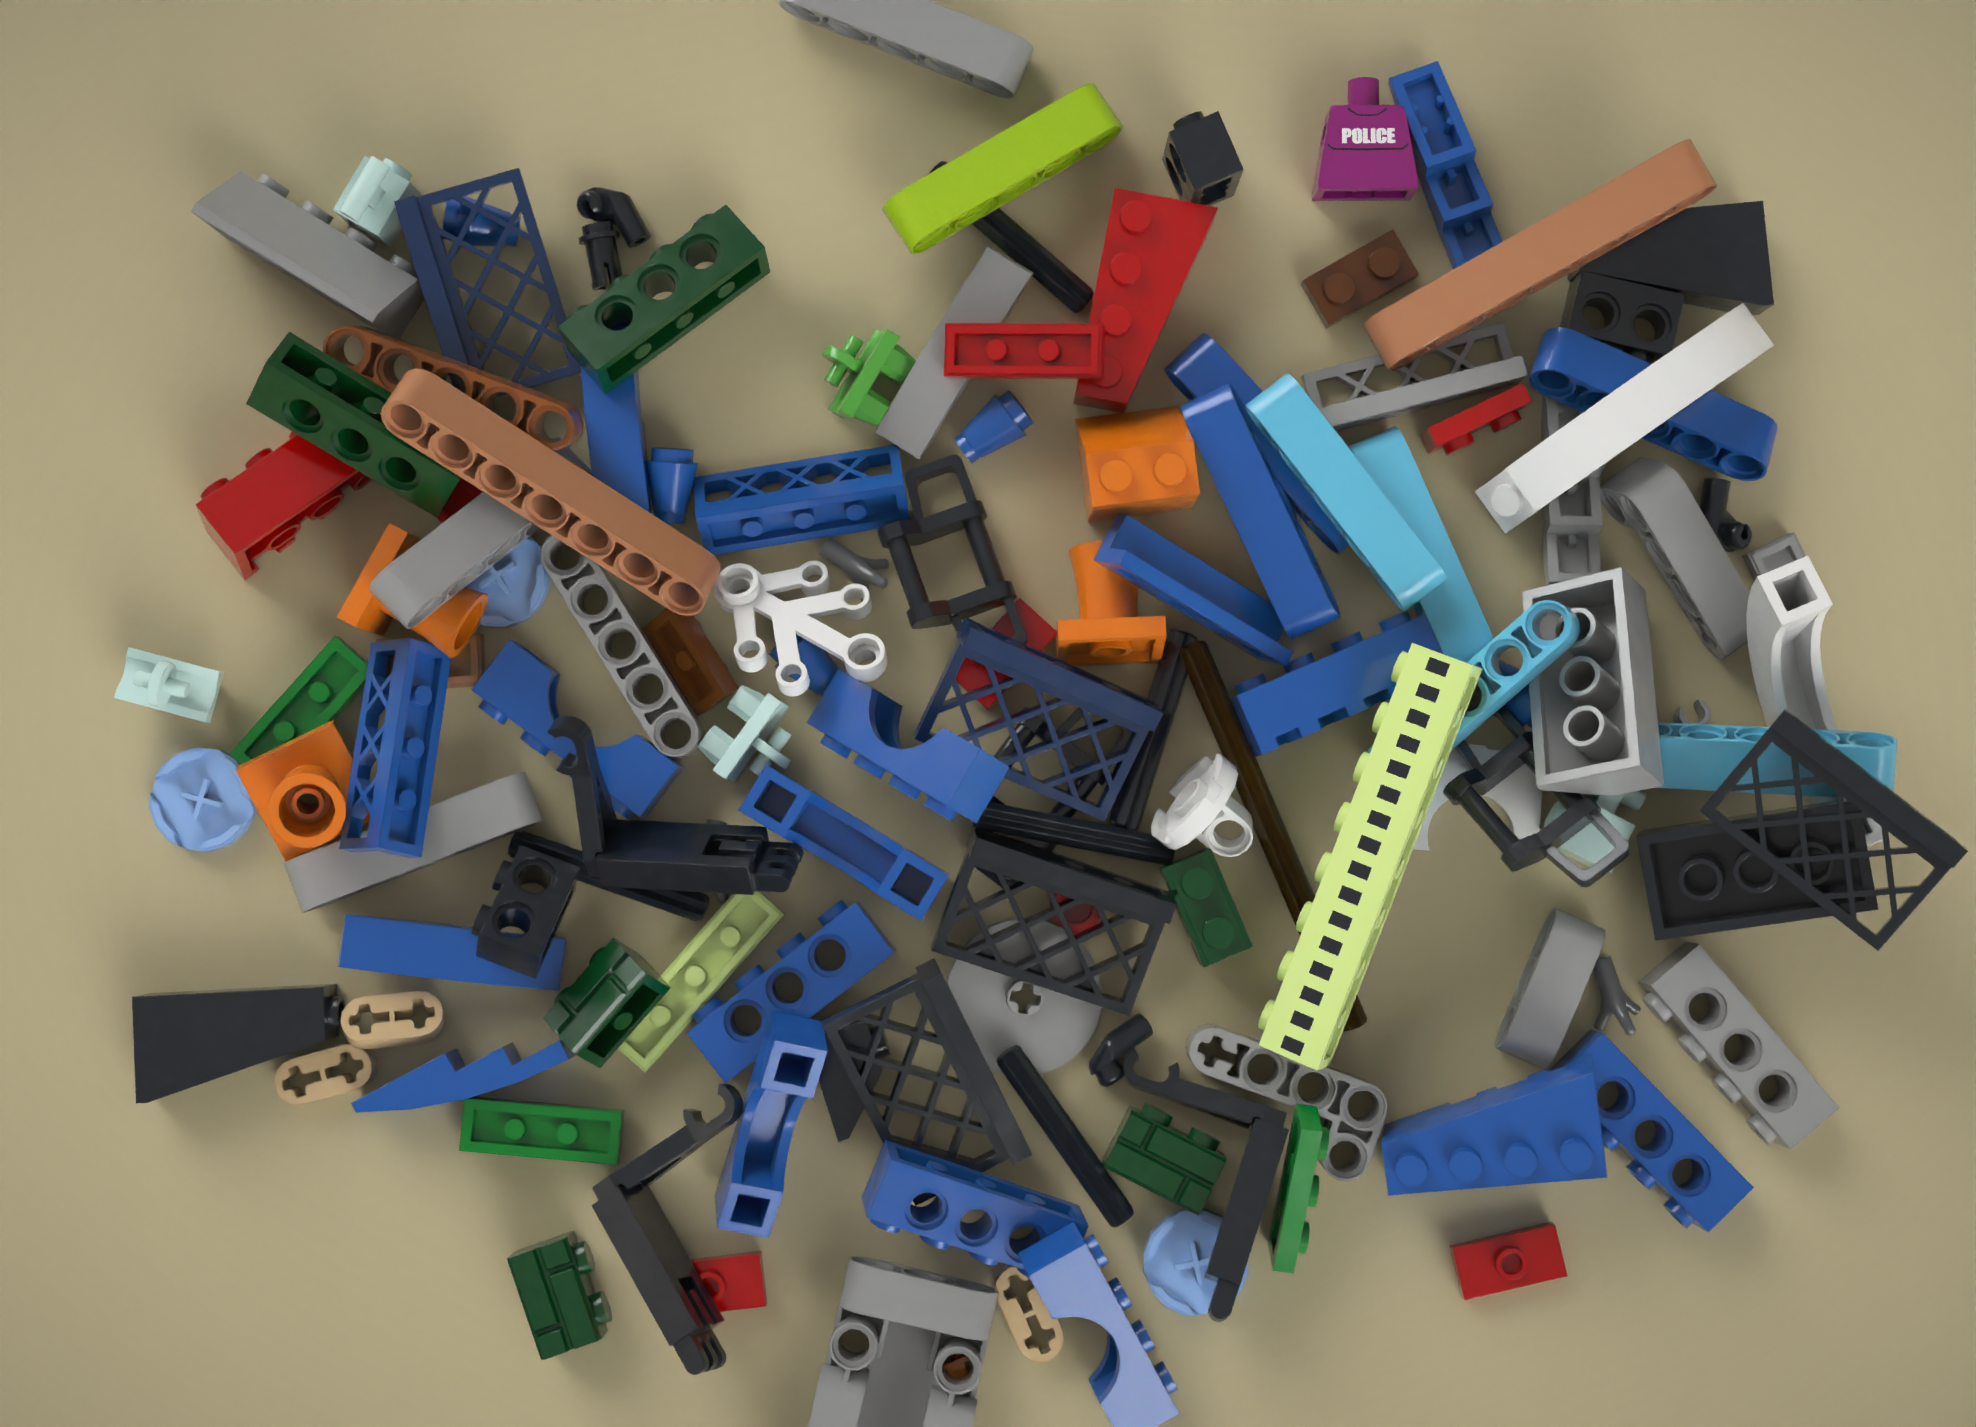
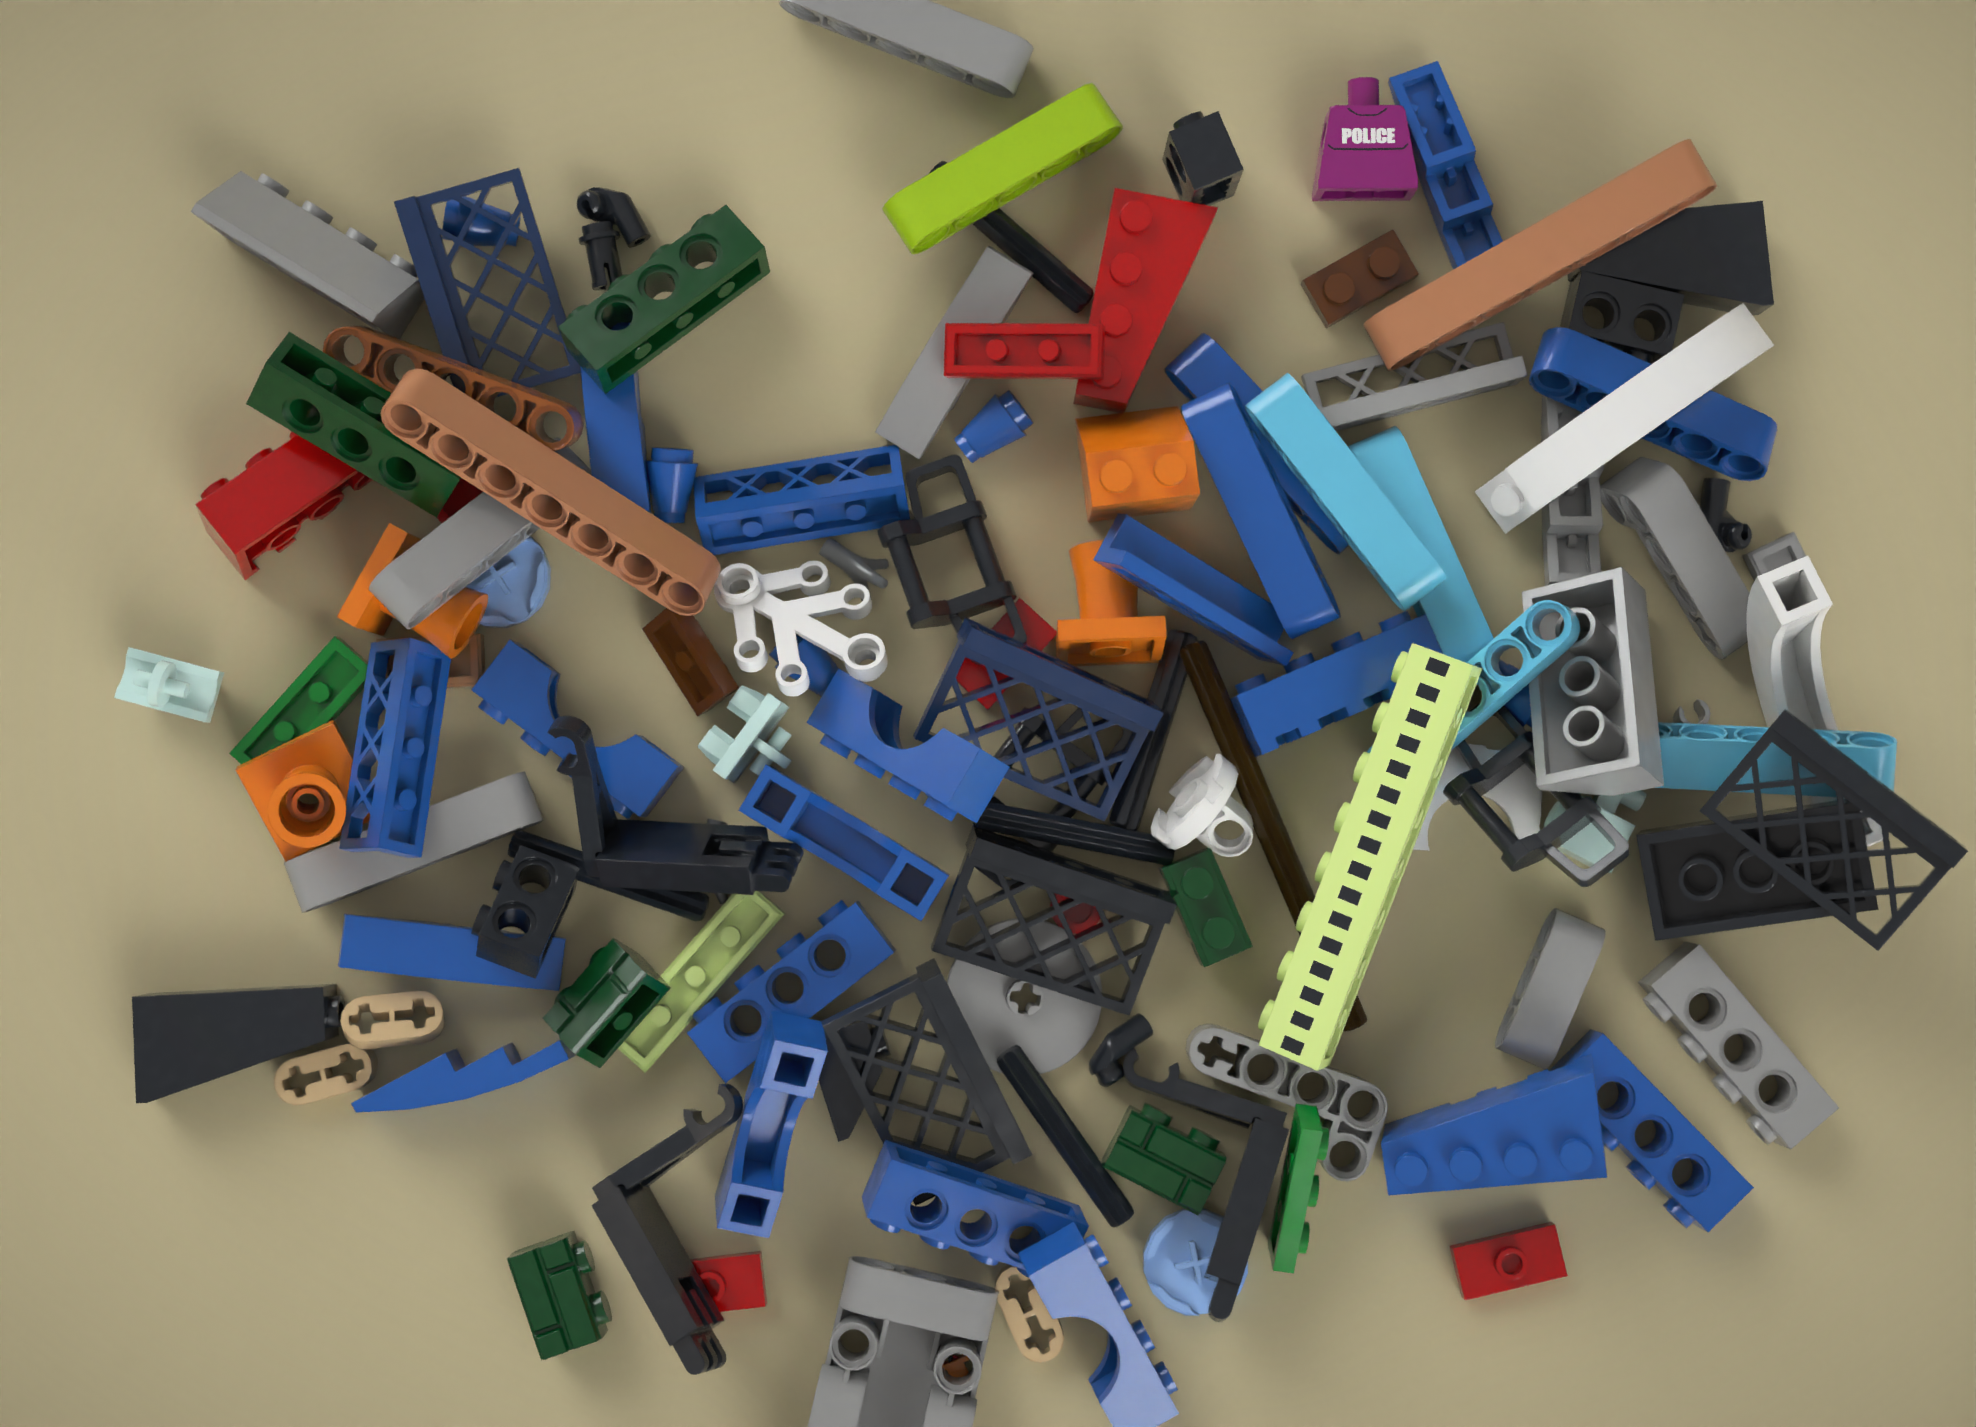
(201, 800): light blue tile -> none
(371, 197): light aqua brick -> none
(542, 1130): green plate -> none
(643, 662): light grey beam -> none
(878, 356): bright green hips -> none
(1457, 430): red plate -> none
(1613, 997): dark grey bar -> none

